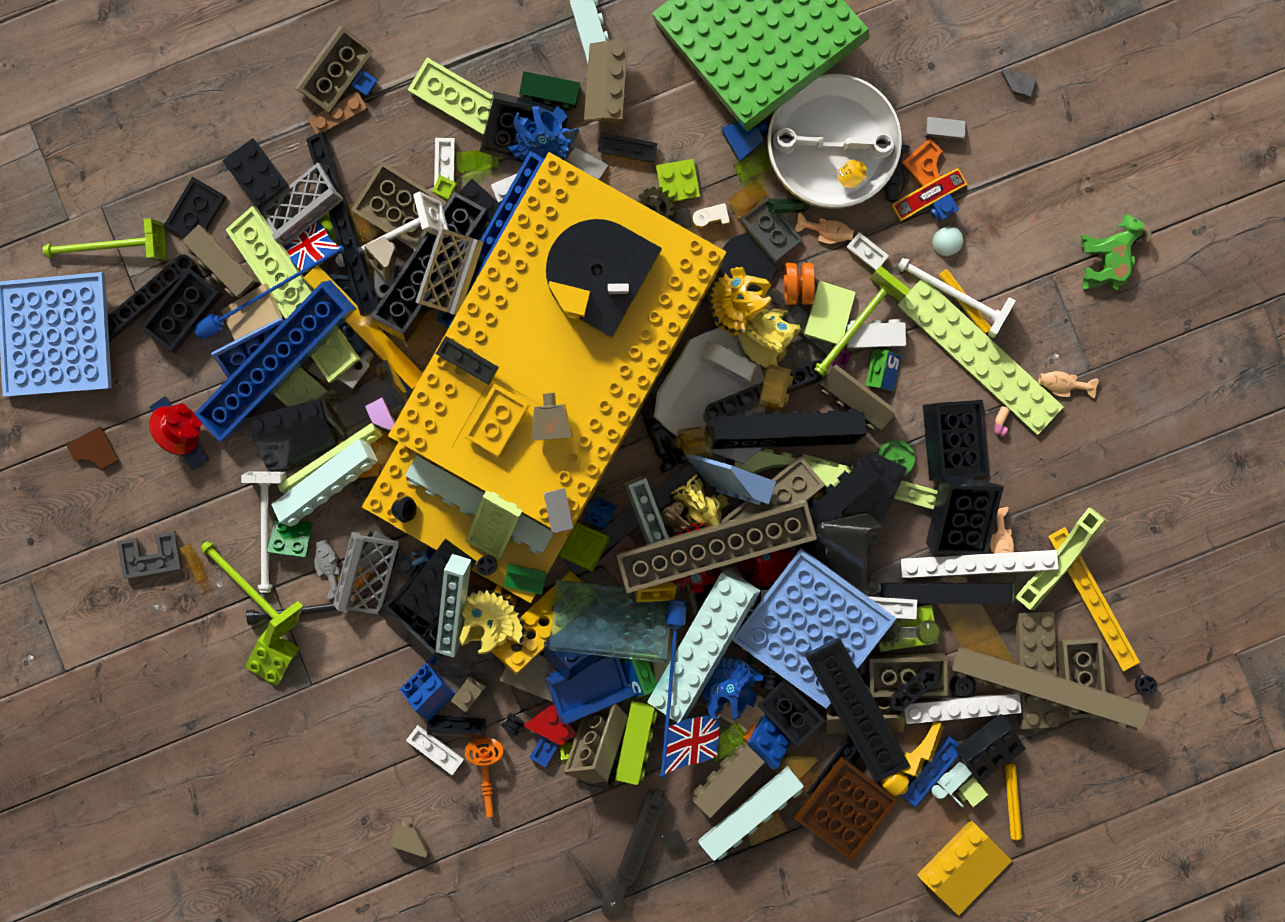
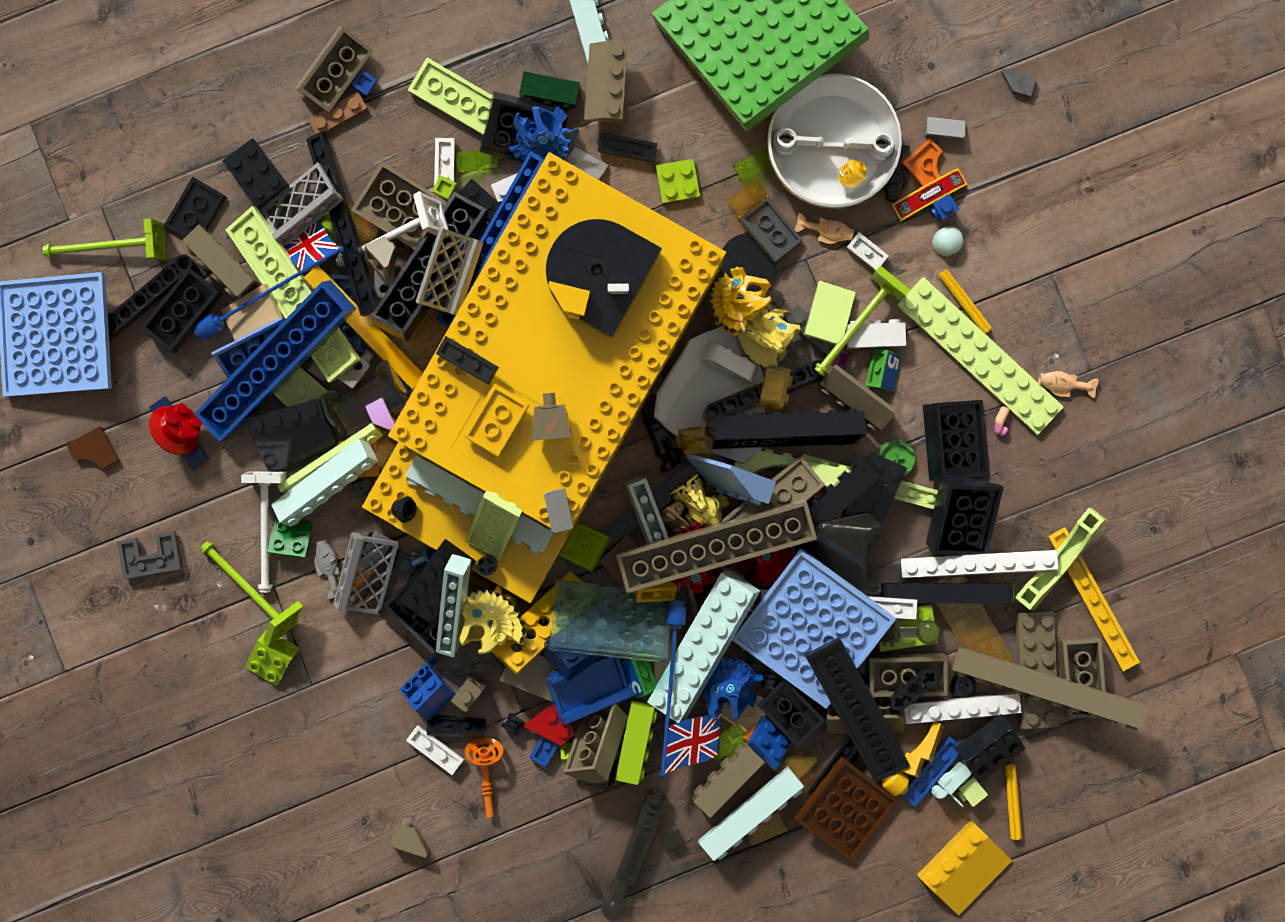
(193, 563): clear yellow pin -> none
(255, 616): black piece -> none
(525, 578): green panel -> none
(600, 512): blue brick -> none
(663, 202): black gear -> none
(682, 218): clear smoke plate -> none
(710, 215): white leg -> none
(743, 142): blue torso -> none
(787, 206): clear green slope -> none
(795, 284): orange wheel -> none
(997, 316): white tile -> none
(1002, 540): light nougat animal -> none
(1116, 254): bright green animal -> none
(1149, 685): black wheel -> none

